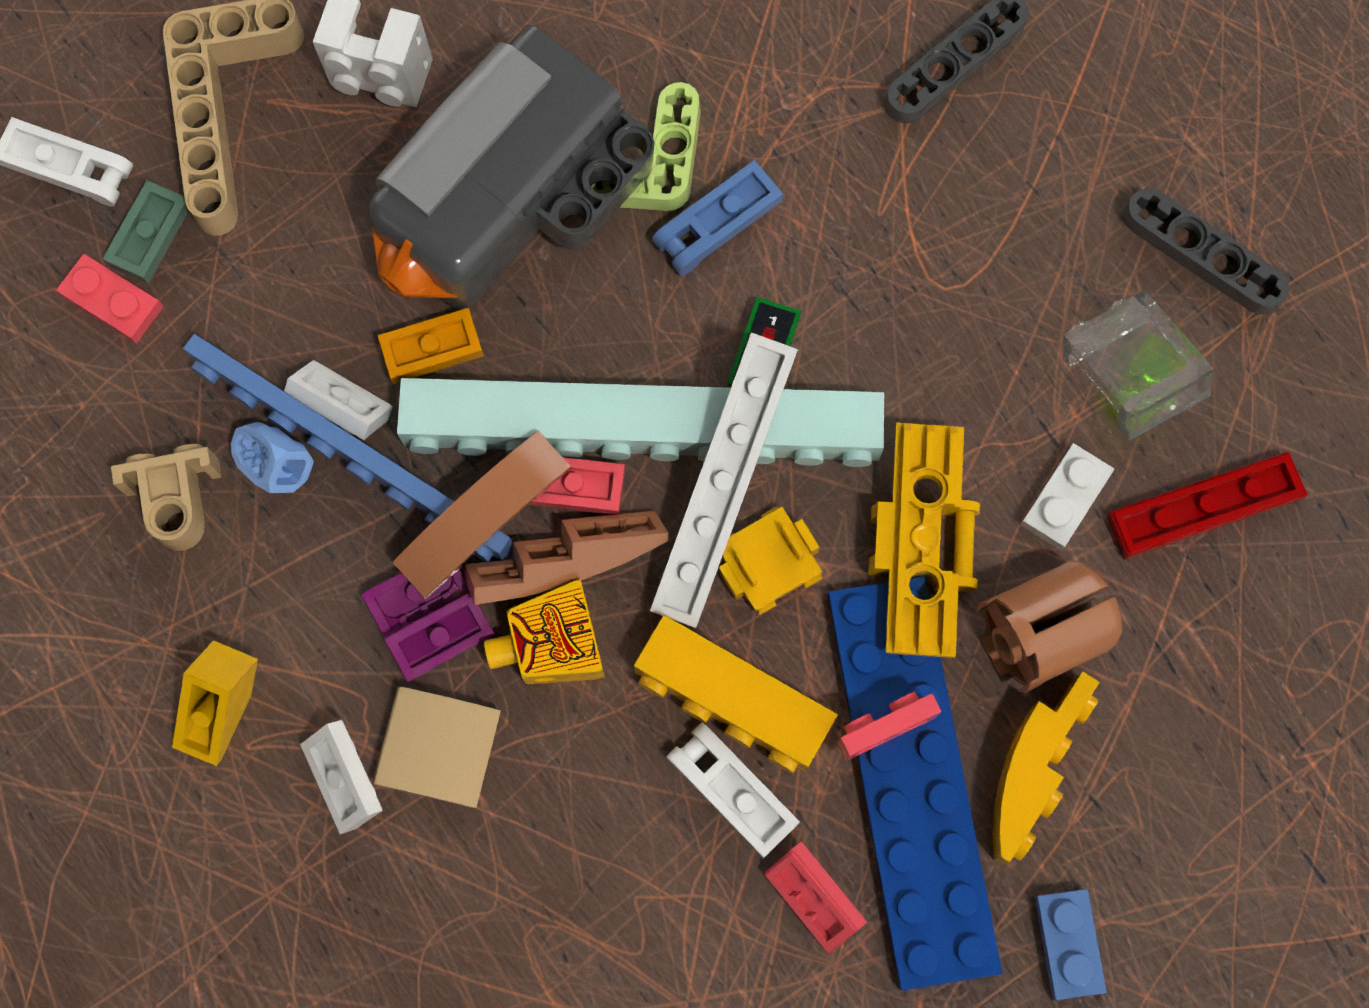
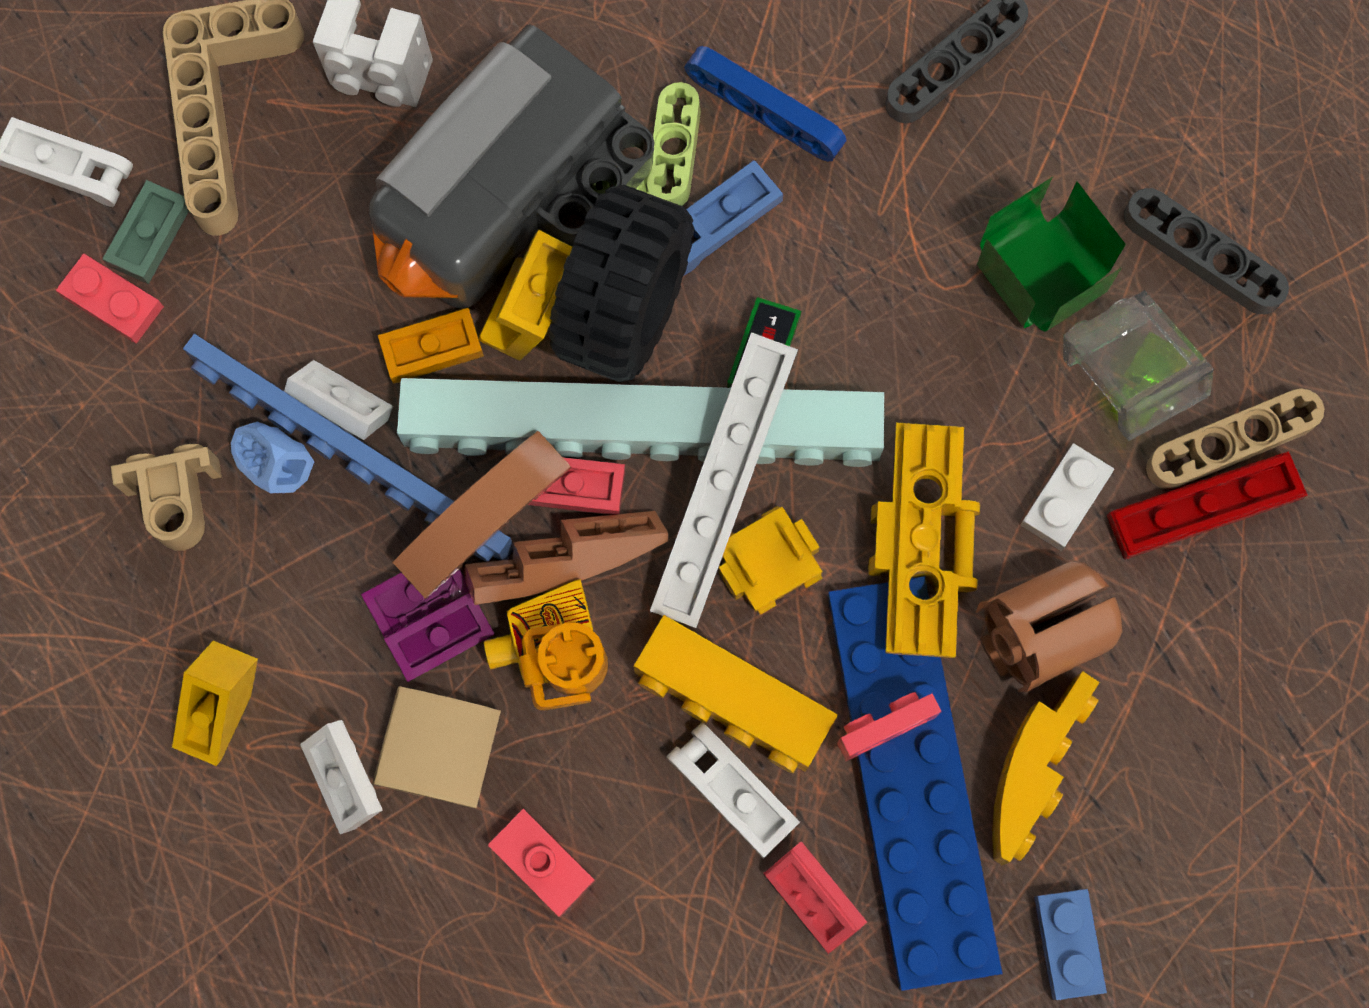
(526, 298): none -> yellow panel
(541, 862): none -> coral plate
(569, 660): none -> light orange piece
(620, 282): none -> black tyre
(765, 103): none -> blue beam
(1051, 266): none -> green piece
(1237, 443): none -> tan beam

